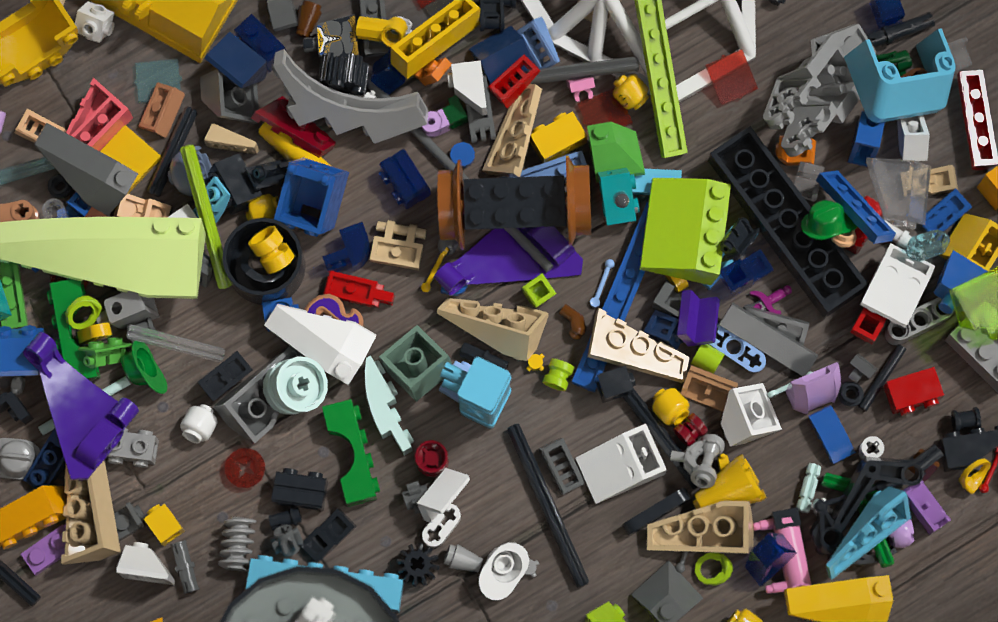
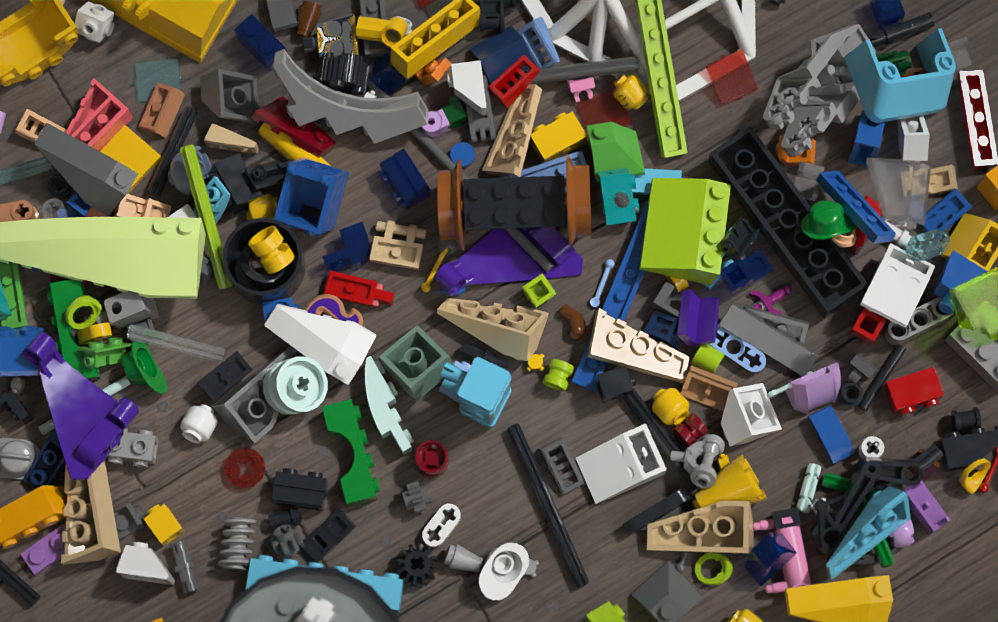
(237, 61): dark blue slope -> none
(441, 493): white panel -> none

